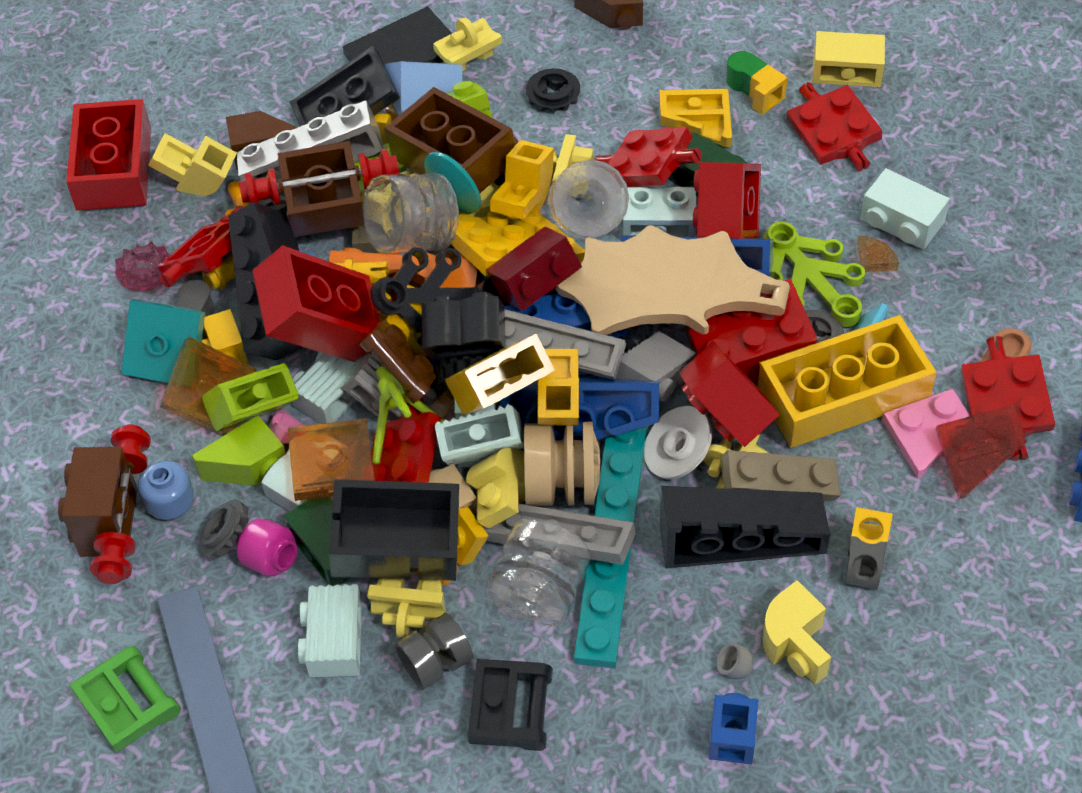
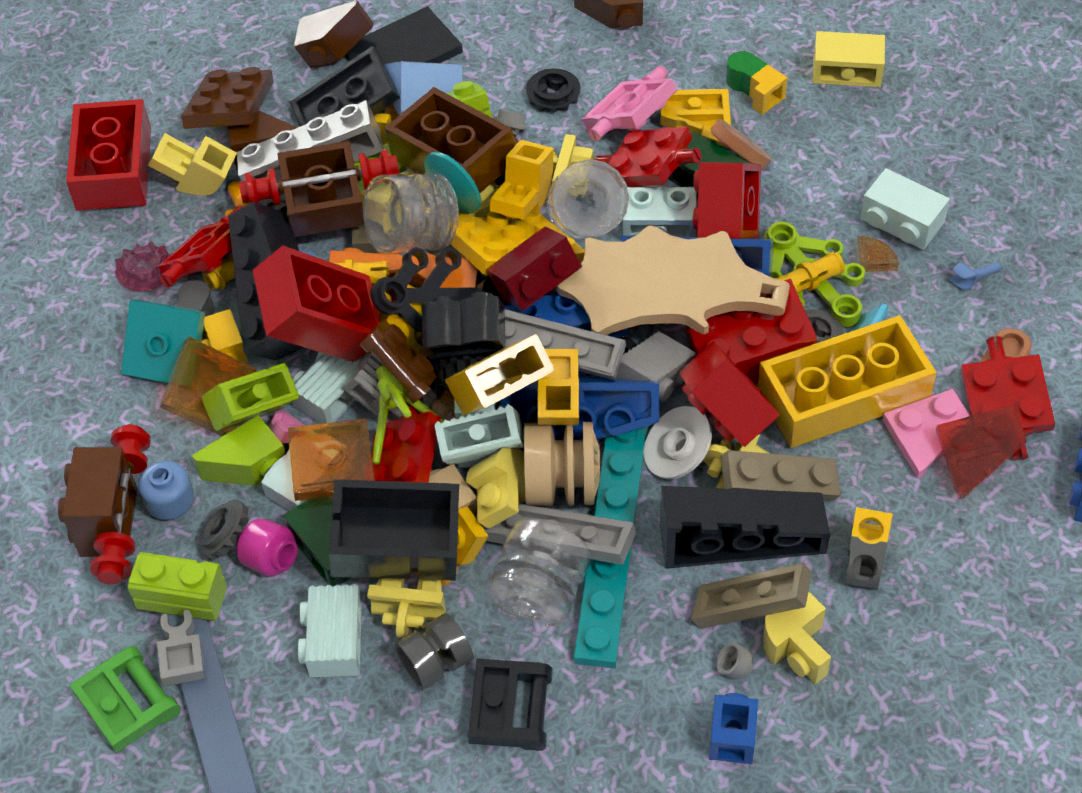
(177, 585): none -> lime brick
(182, 654): none -> light grey plate
(228, 98): none -> reddish brown plate
(331, 33): none -> reddish brown slope
(468, 42): light yellow hips -> none
(512, 119): none -> light grey plate
(630, 104): none -> bright pink plate
(740, 144): none -> nougat tile
(752, 596): none -> dark tan plate
(809, 275): none -> yellow pin
(834, 125): red plate -> none
(966, 277): none -> medium blue hand

